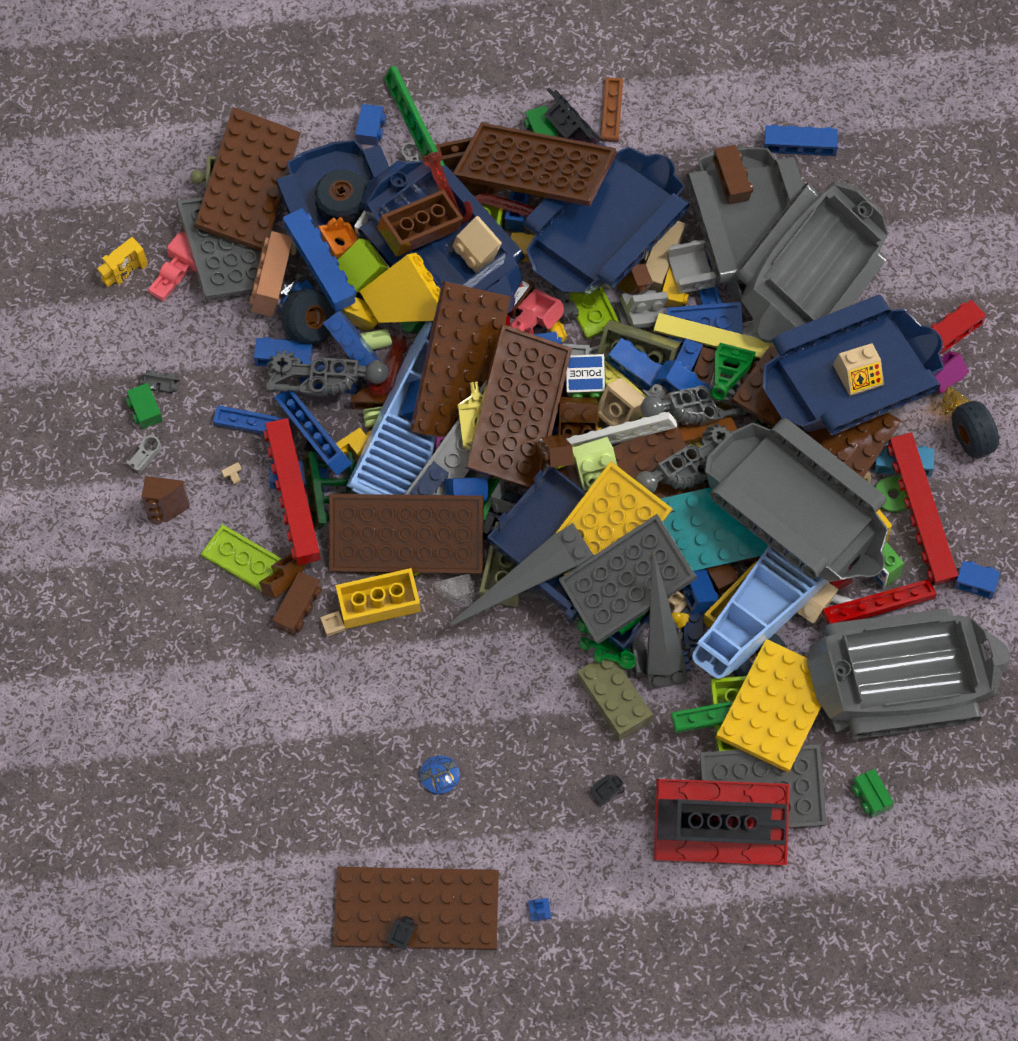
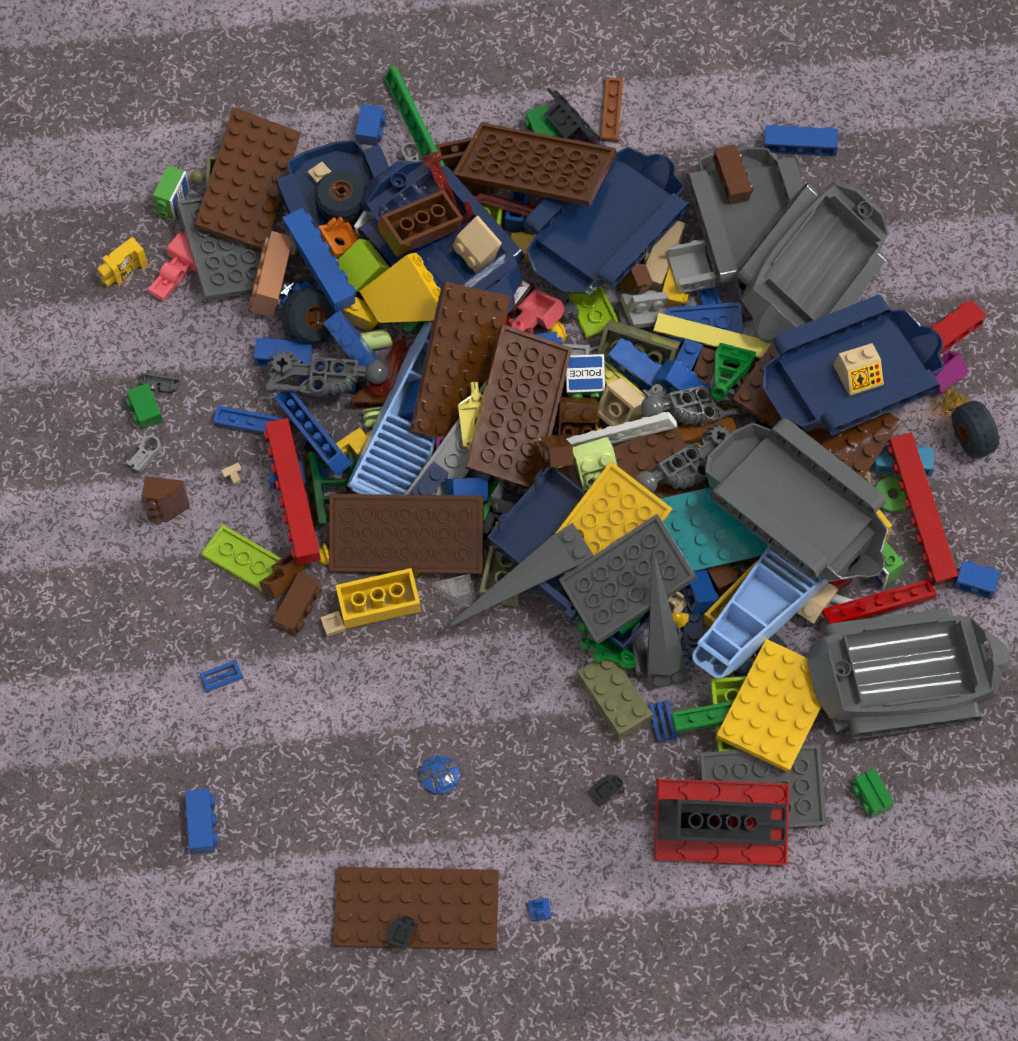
(170, 189): none -> bright green piece
(201, 821): none -> blue brick
(208, 688): none -> blue tile
(318, 172): none -> tan plate
(324, 554): none -> yellow piece
(659, 705): none -> blue tile

